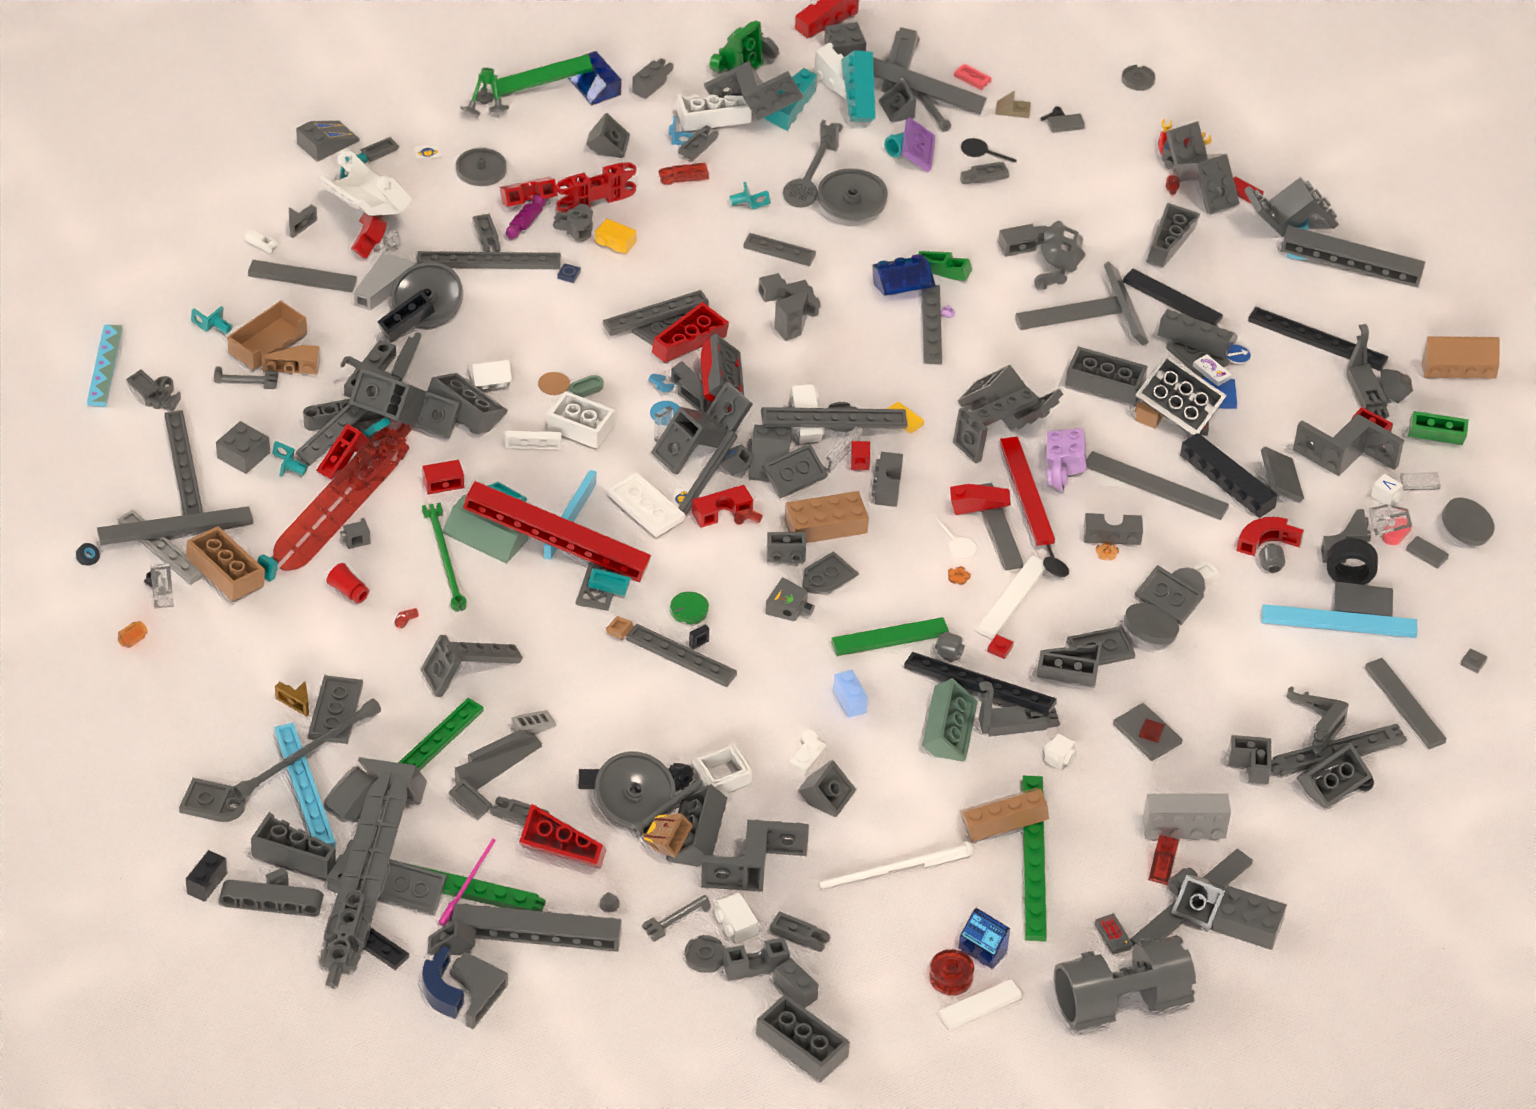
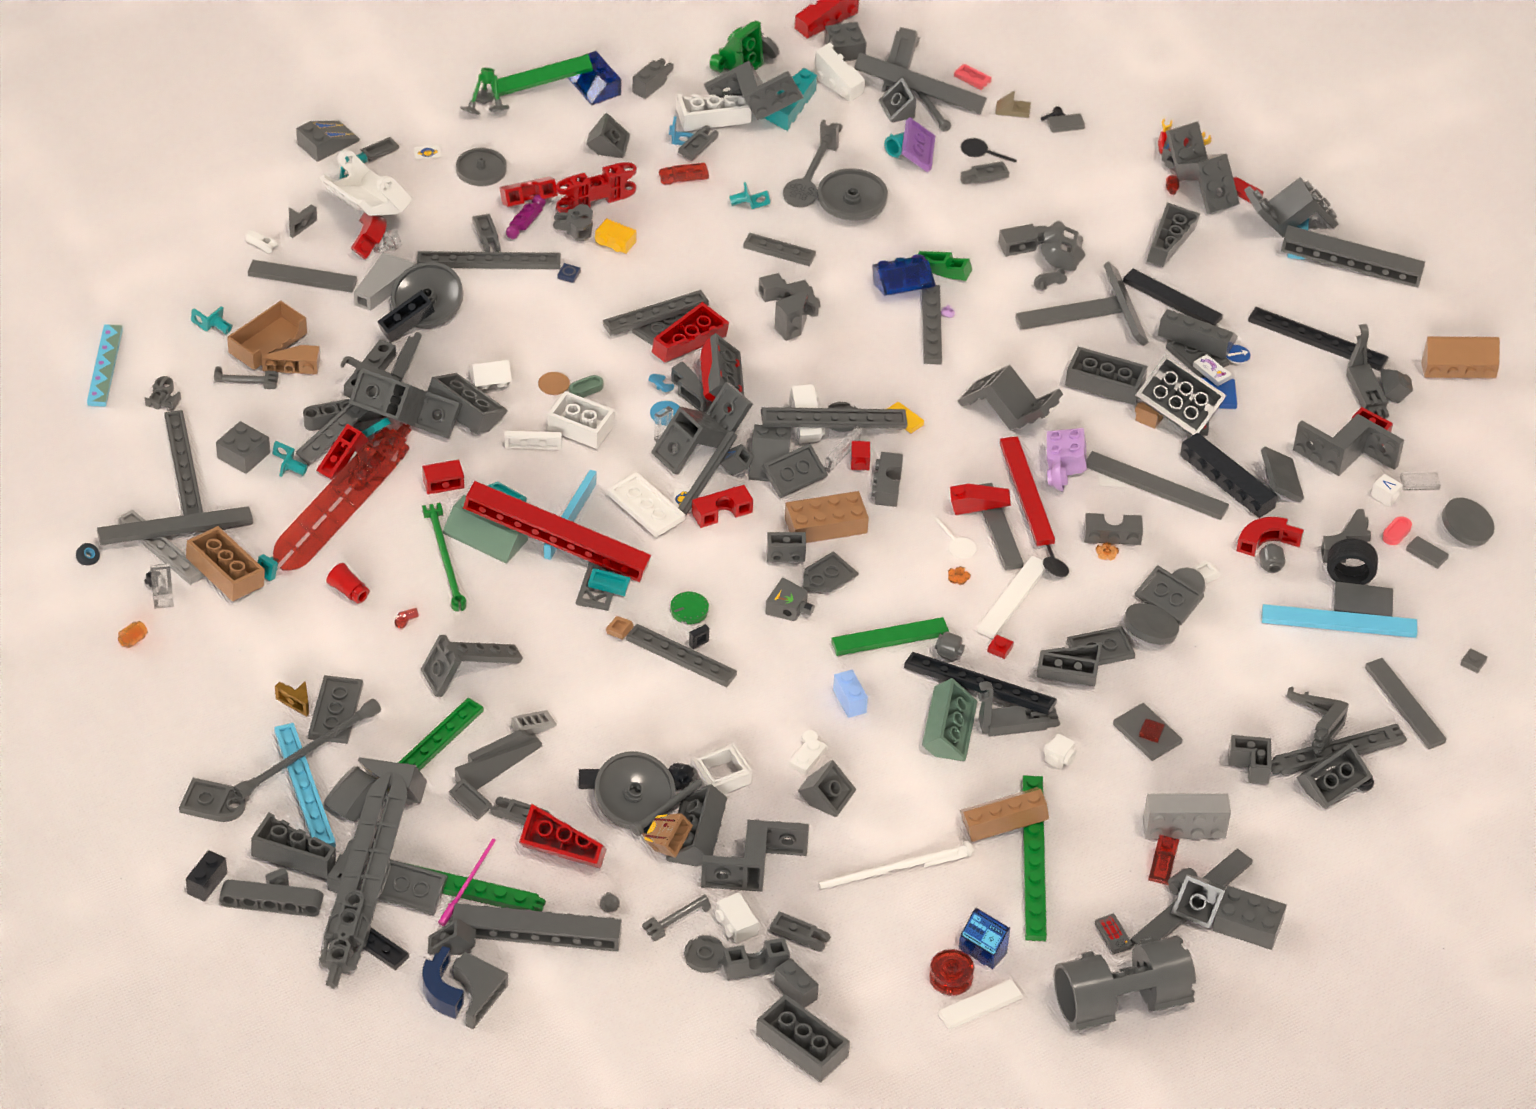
(142, 383): dark grey tile -> none
(356, 534): dark grey brick -> none
(745, 514): clear red arm -> none
(859, 85): teal wedge -> none
(971, 426): dark grey bracket -> none
(1138, 77): dark grey tile -> none
(1389, 518): clear slope -> none
(1438, 427): green brick -> none

